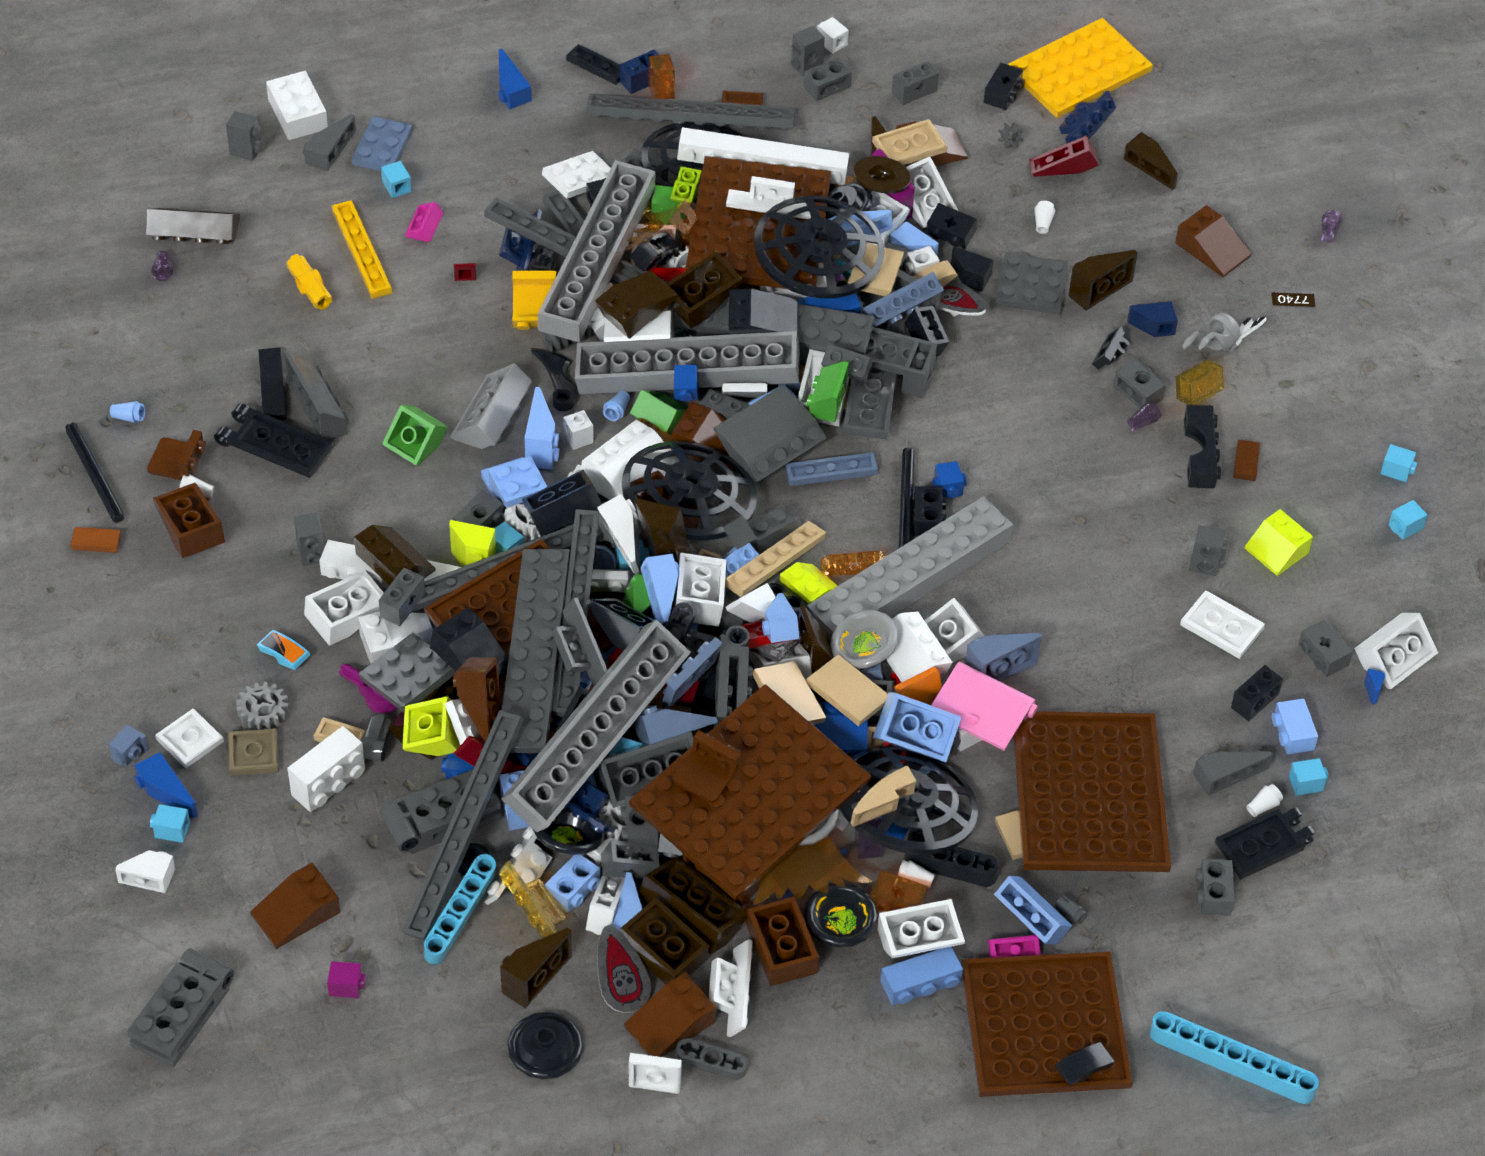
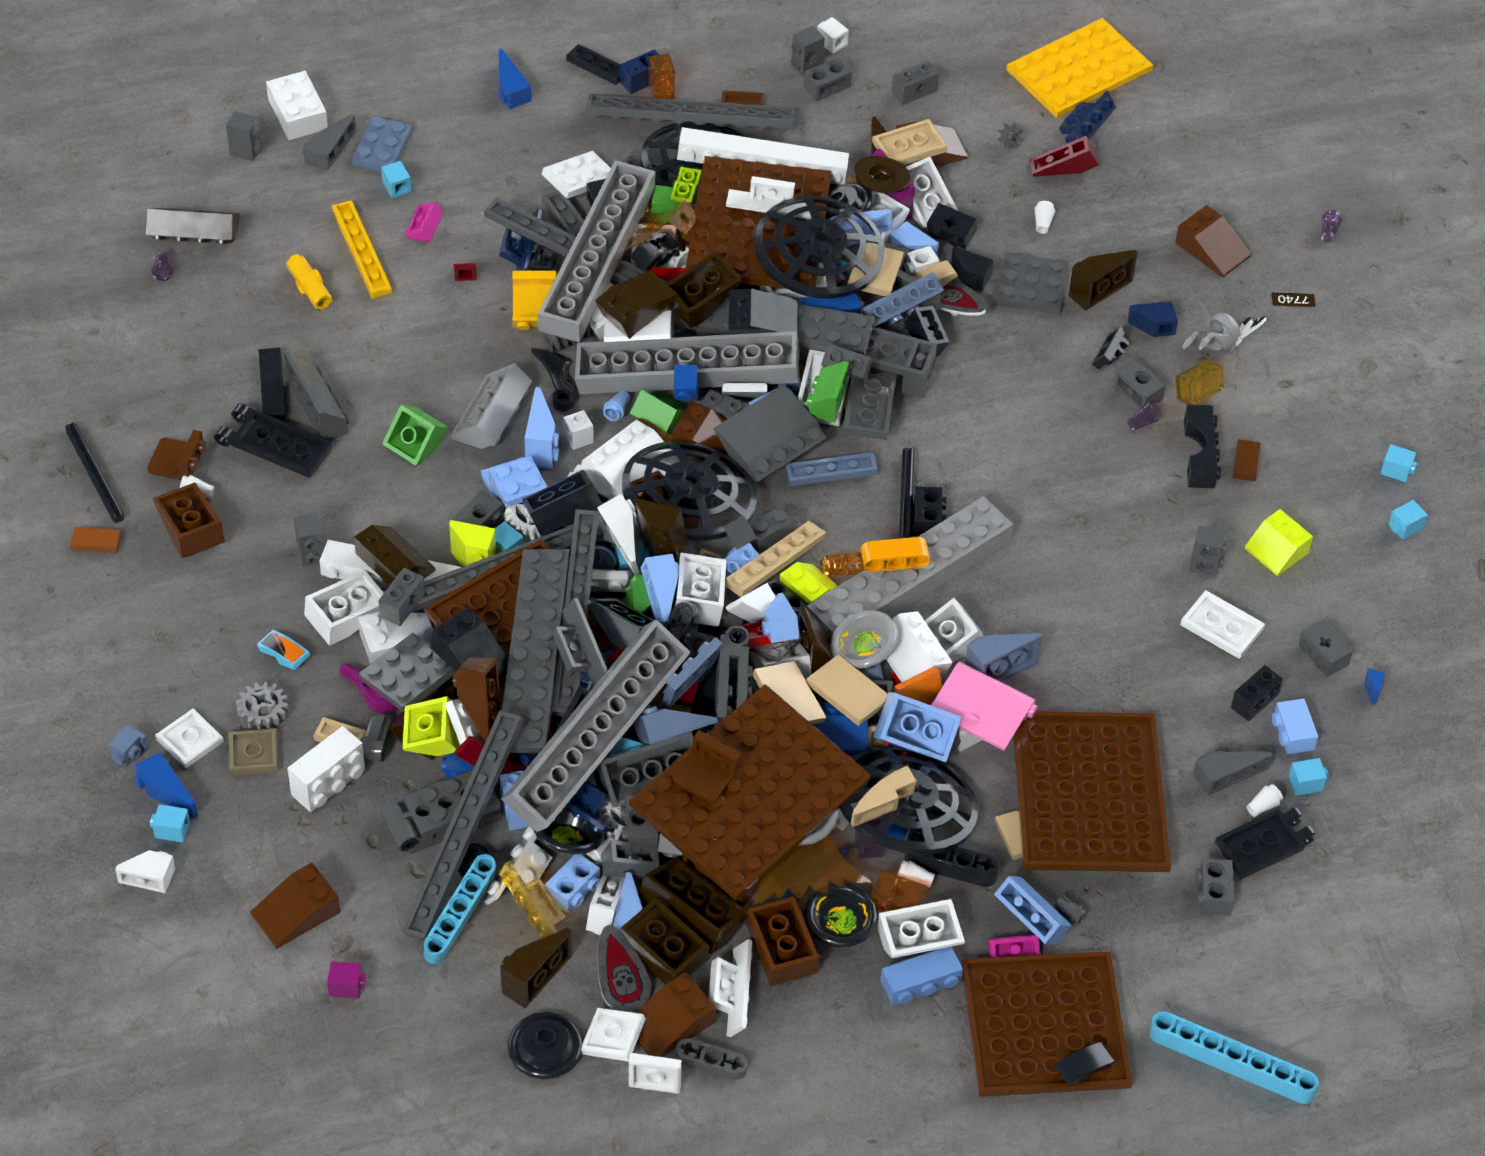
(129, 411): light blue cone -> none
(180, 1007): dark grey hinge -> none
(613, 1034): none -> white tile
(895, 554): none -> light orange beam
(950, 479): blue brick -> none
(1003, 86): black brick -> none
(1150, 158): dark brown slope -> none
(1397, 648): white slope -> none

